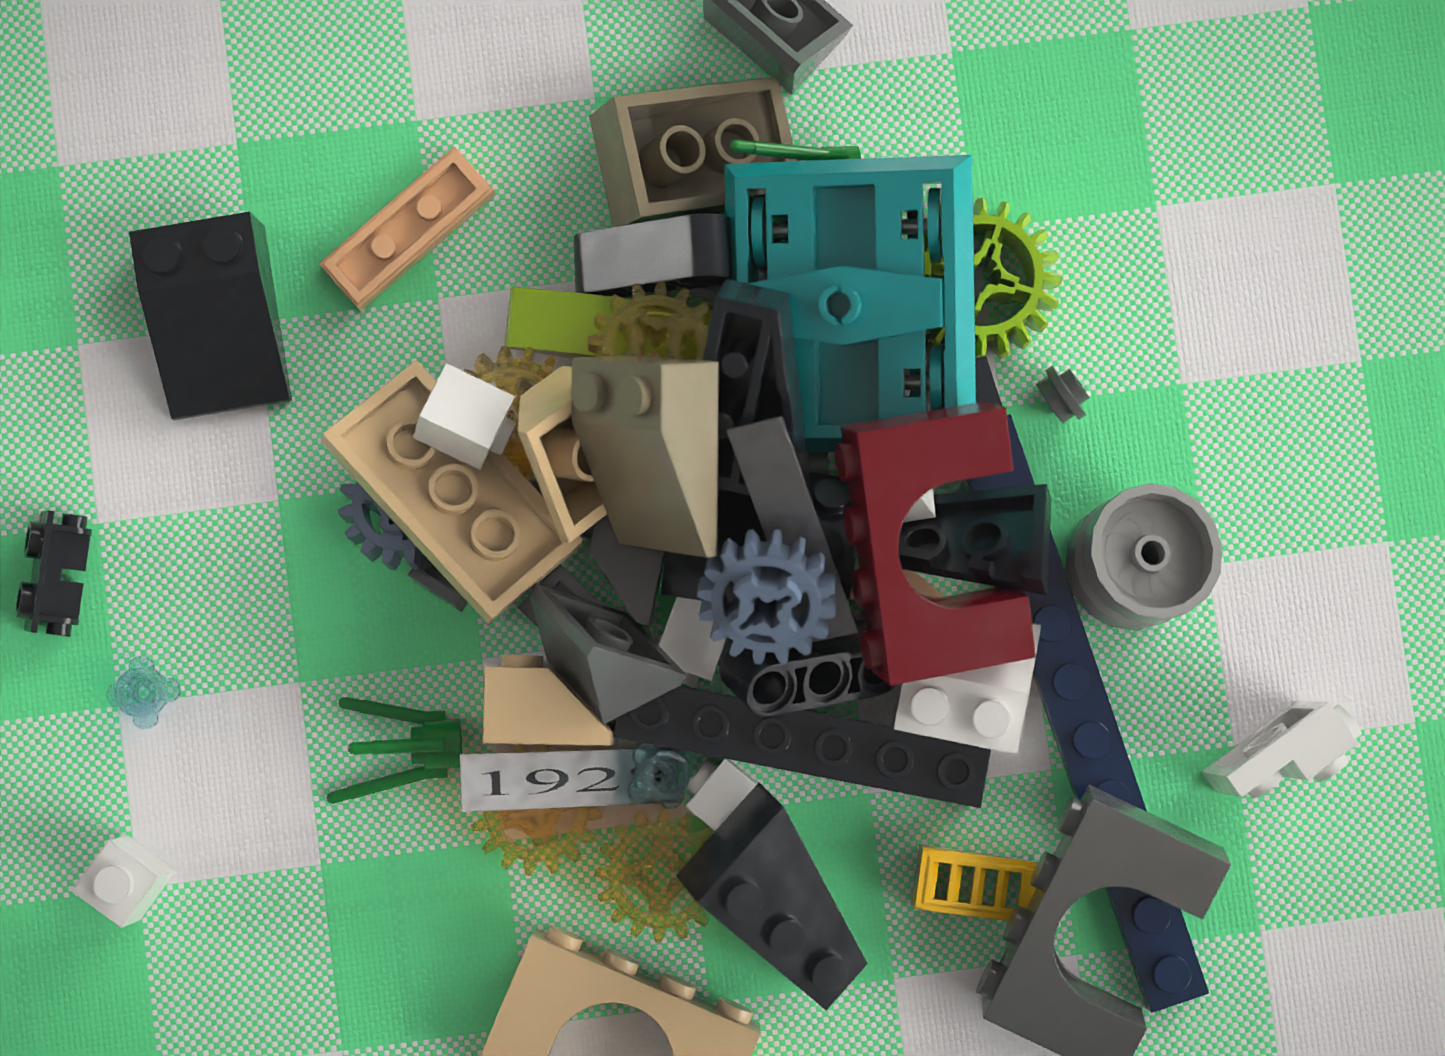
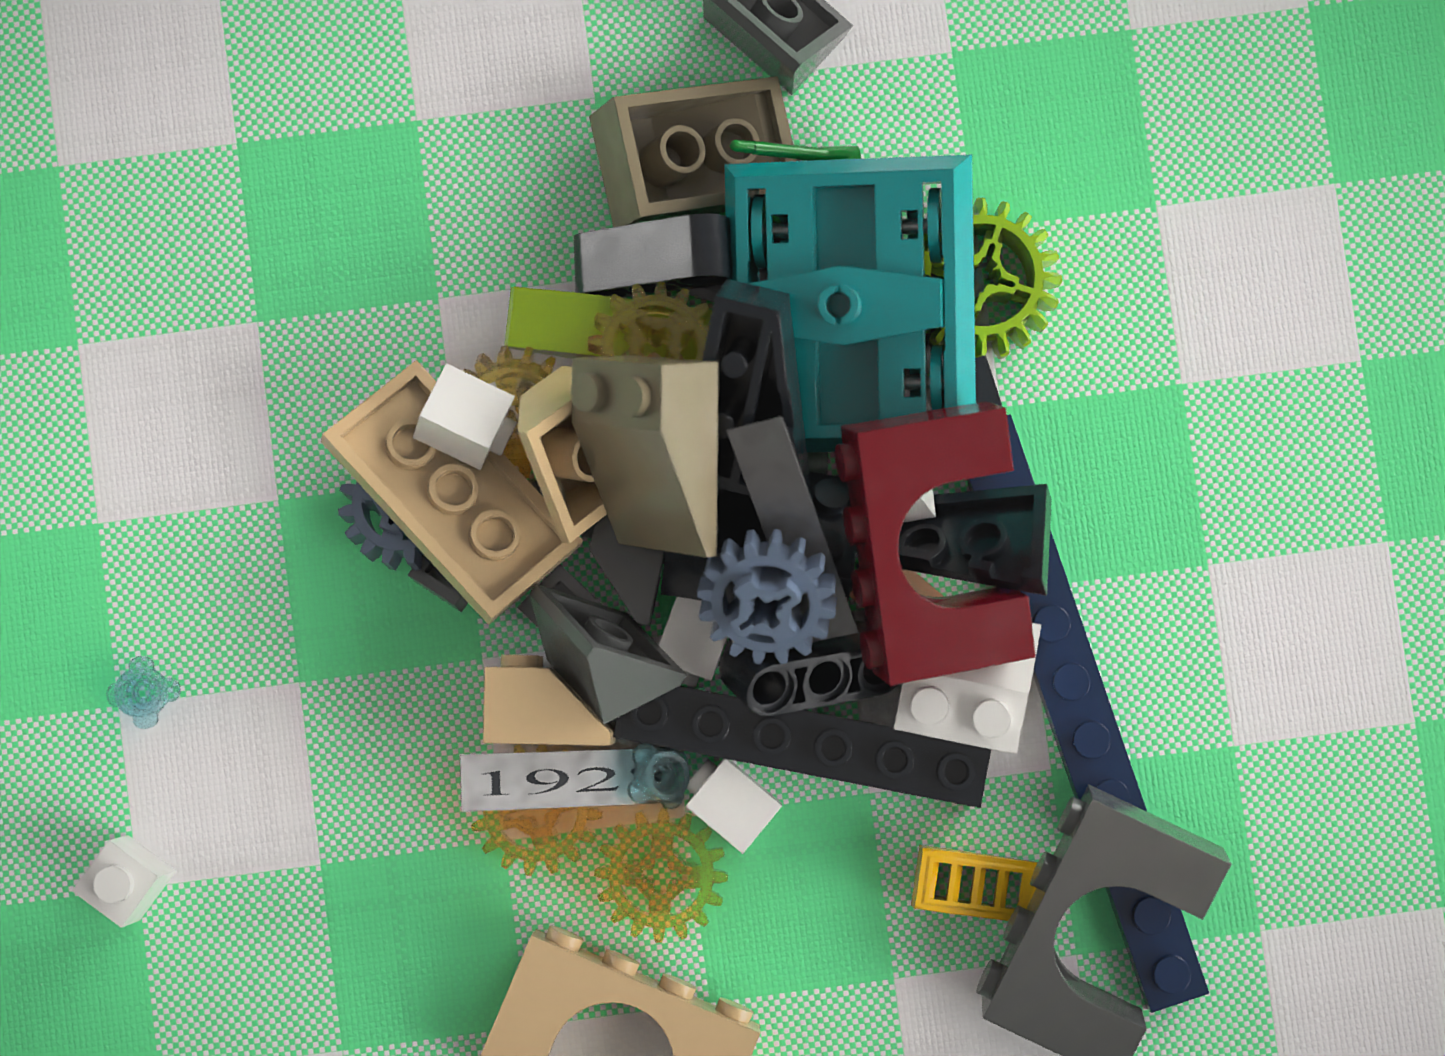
(53, 549): black hinge -> none
(212, 314): black slope -> none
(407, 228): light nougat tile -> none
(434, 745): green plant -> none
(773, 898): black wedge -> none
(1063, 394): dark grey plate -> none
(1144, 557): light grey wheel -> none
(1296, 744): white plate -> none

